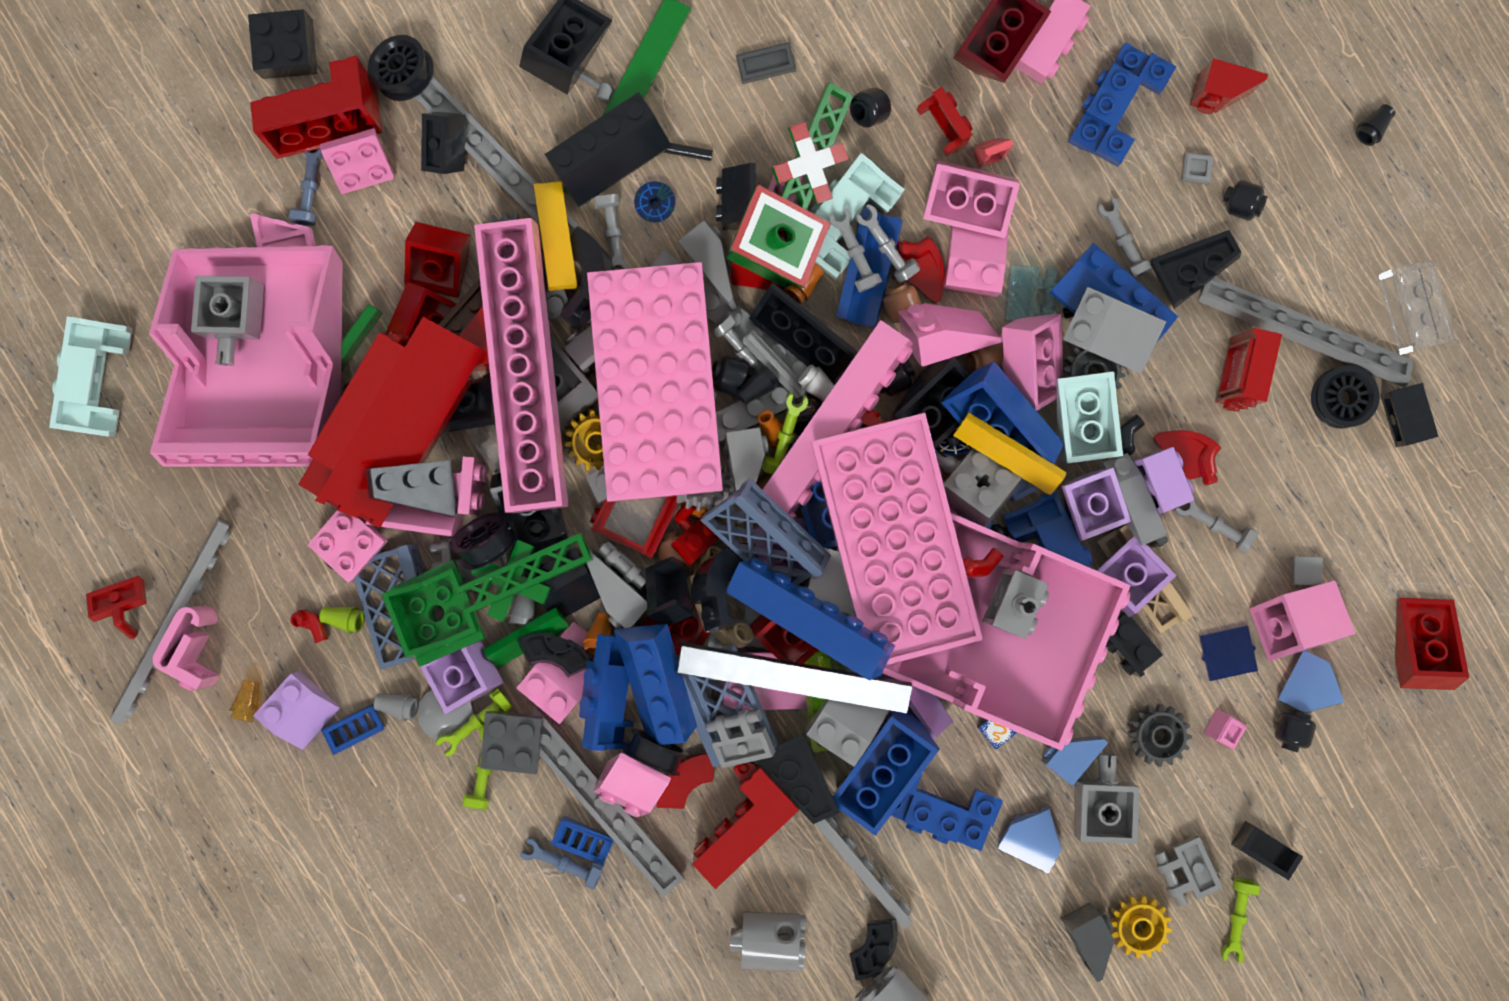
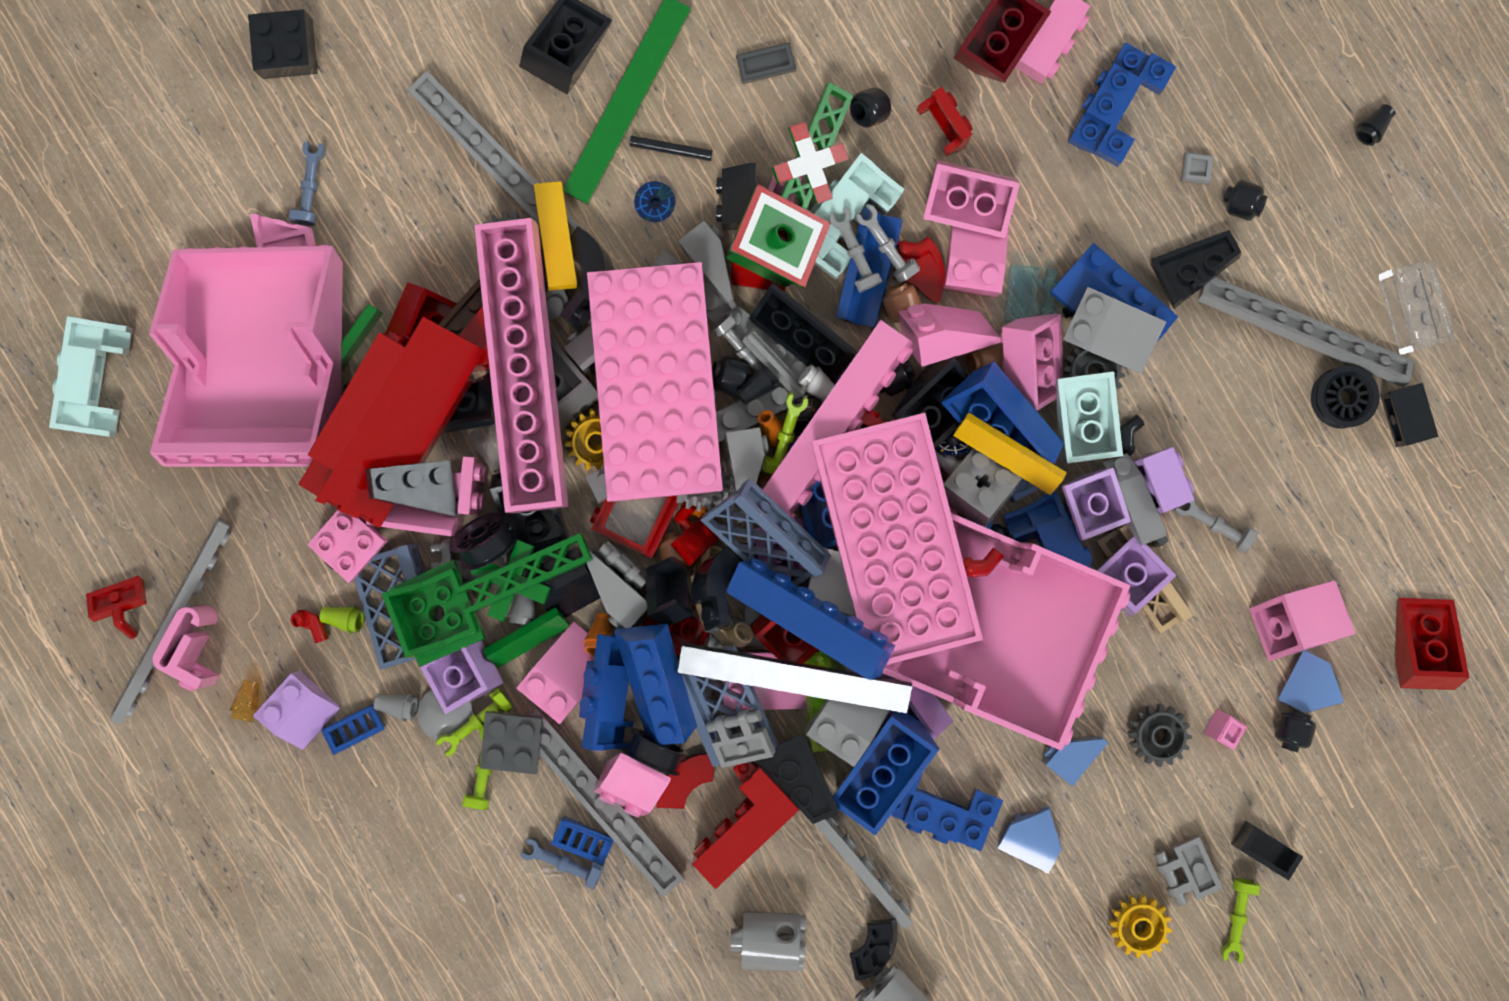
(227, 311): light grey brick -> none
(319, 113): red hinge -> none
(357, 161): bright pink plate -> none
(400, 68): black wheel -> none
(436, 258): red slope -> none
(443, 142): black panel -> none
(554, 650): black tile -> none
(604, 90): light grey hand -> none
(608, 149): black slope -> none
(608, 203): light grey piece -> none
(801, 294): orange cone -> none
(992, 151): coral slope -> none
(995, 733): tile -> none
(1016, 603): light grey brick -> none
(1091, 936): dark grey slope -> none
(1094, 796): light grey brick -> none
(1124, 240): light grey piece -> none
(1132, 647): black bracket -> none
(1196, 452): red arm -> none
(1223, 85): red slope -> none
(1228, 653): clear blue piece -> none
(1248, 369): red window -> none
(1306, 570): light grey tile -> none

